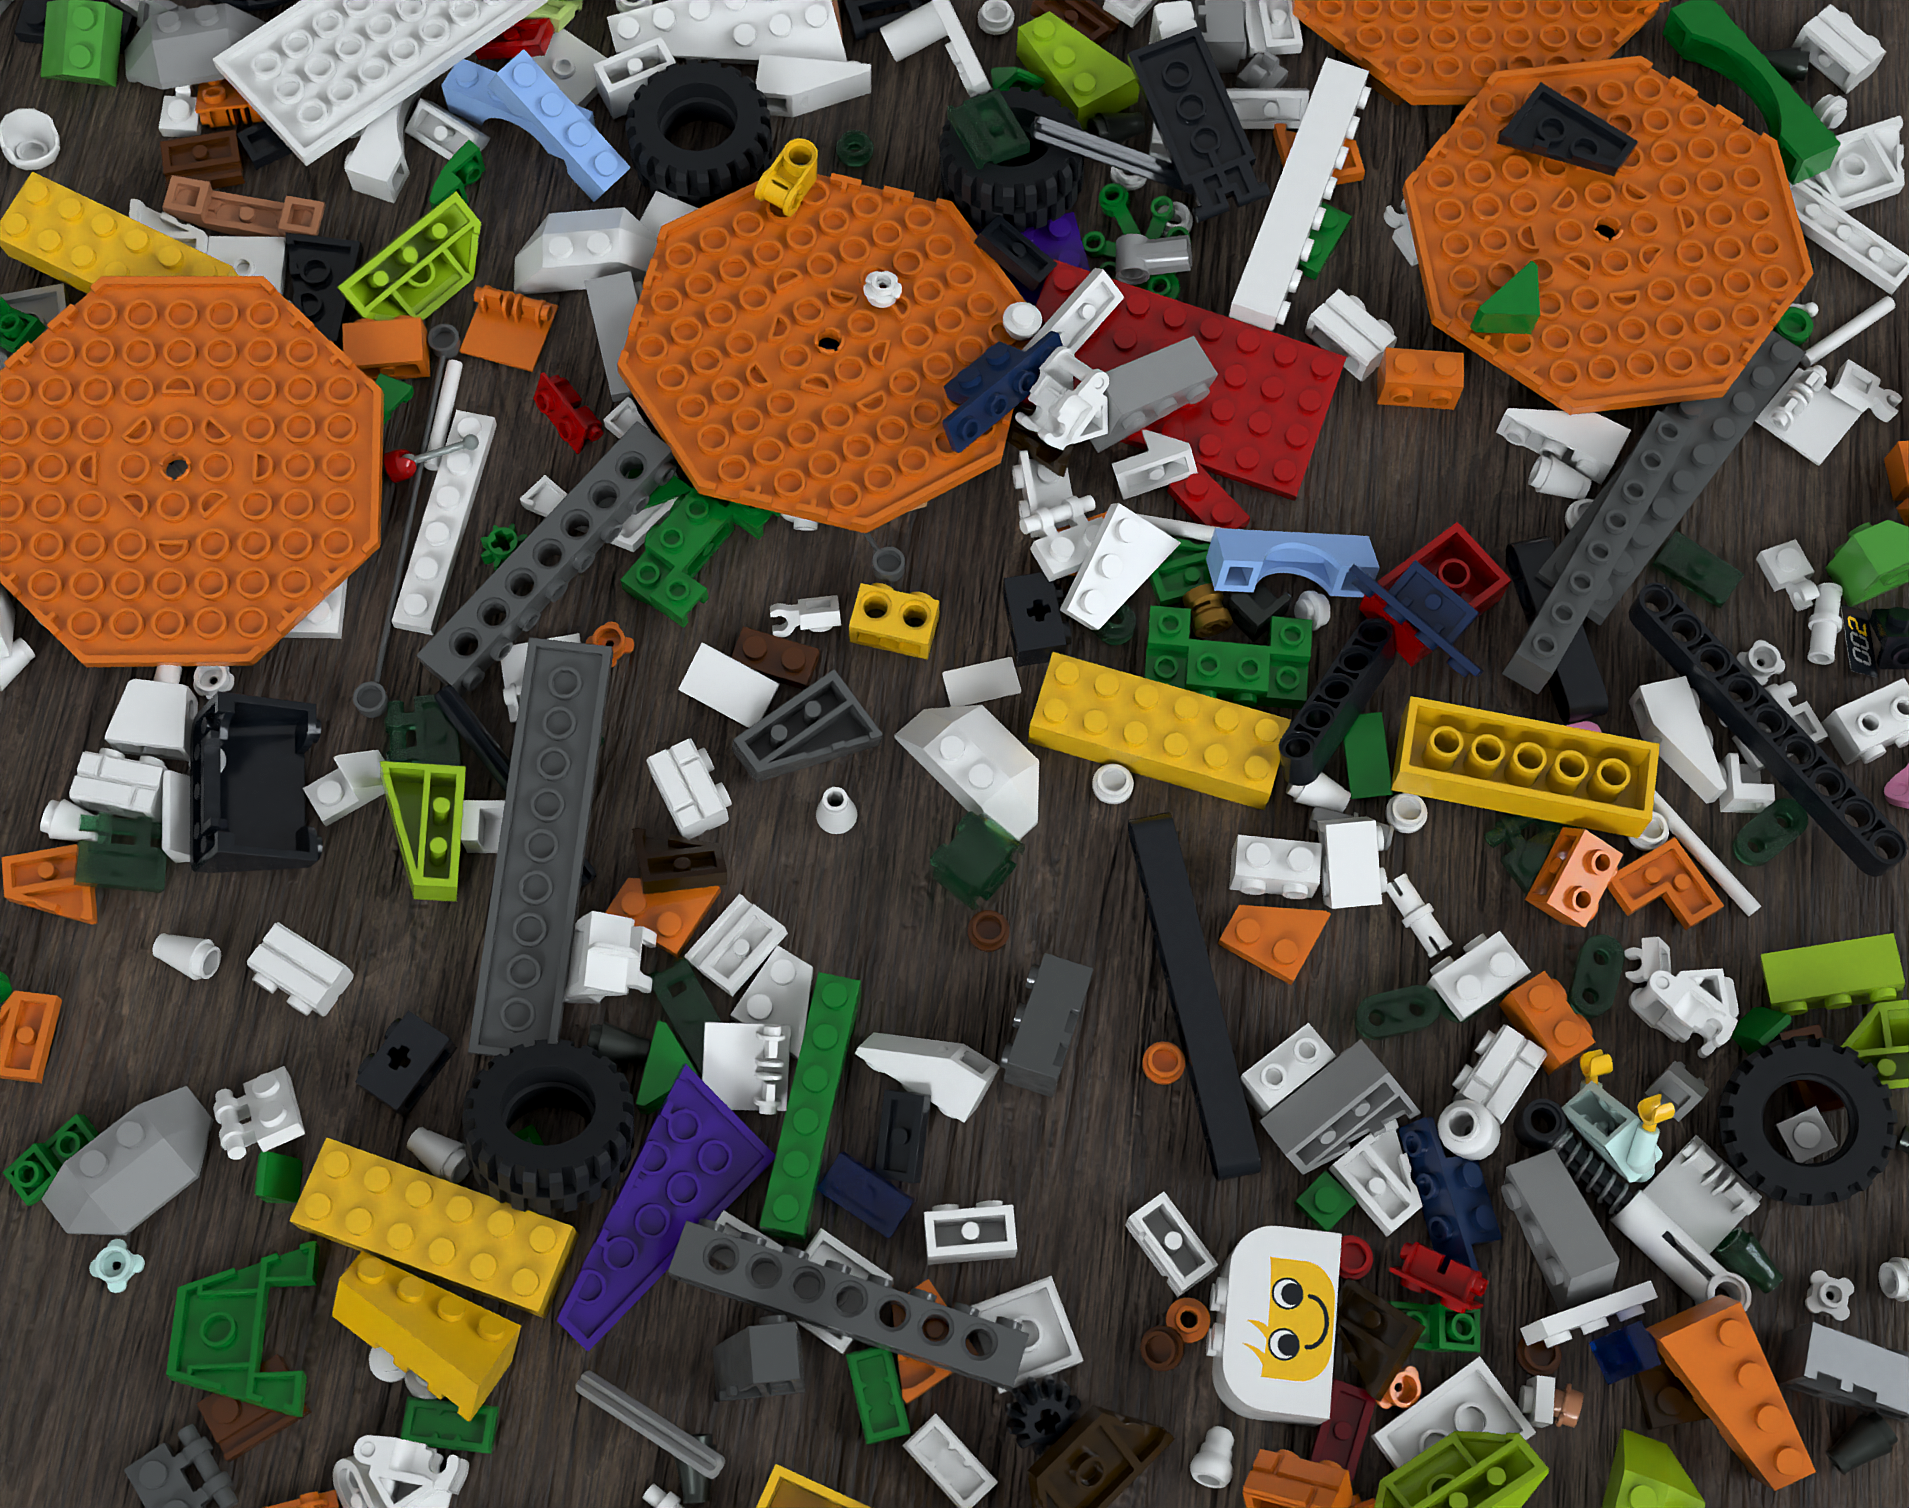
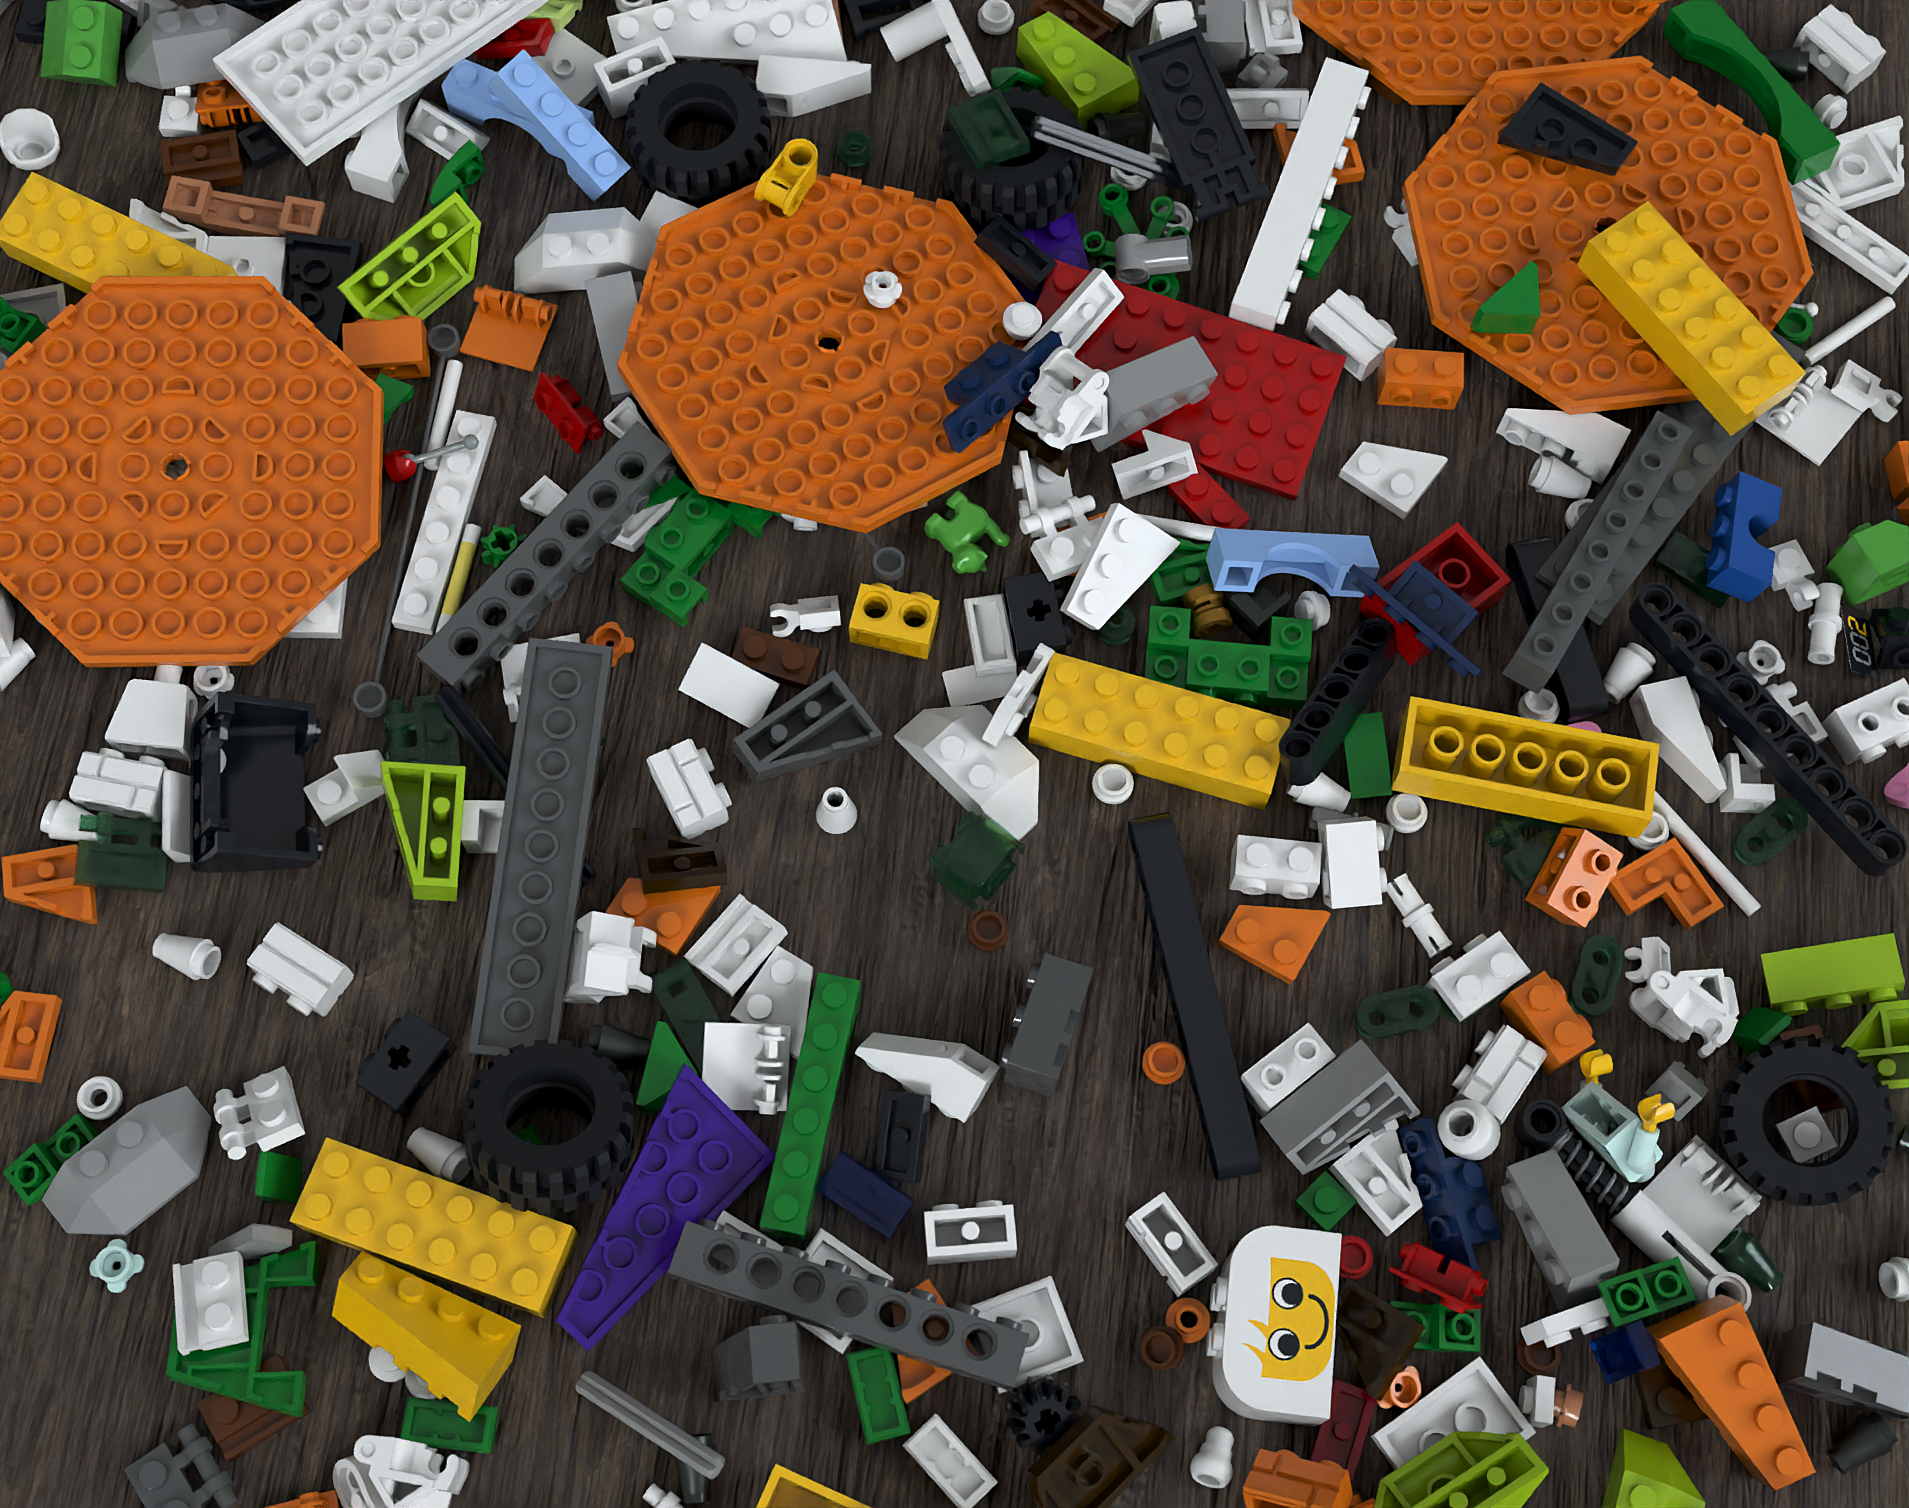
(88, 1093): none -> white plate
(210, 1303): none -> white plate
(254, 1241): none -> light grey tile
(460, 574): none -> light yellow bar
(965, 527): none -> bright green animal
(990, 635): none -> white tile
(1020, 698): none -> white wing
(1392, 475): none -> white wing
(1539, 706): none -> white plate
(1627, 671): none -> white cone
(1646, 1292): none -> green slope
(1690, 318): none -> yellow brick
(1736, 560): none -> blue arch
(1818, 1302): white plate -> none

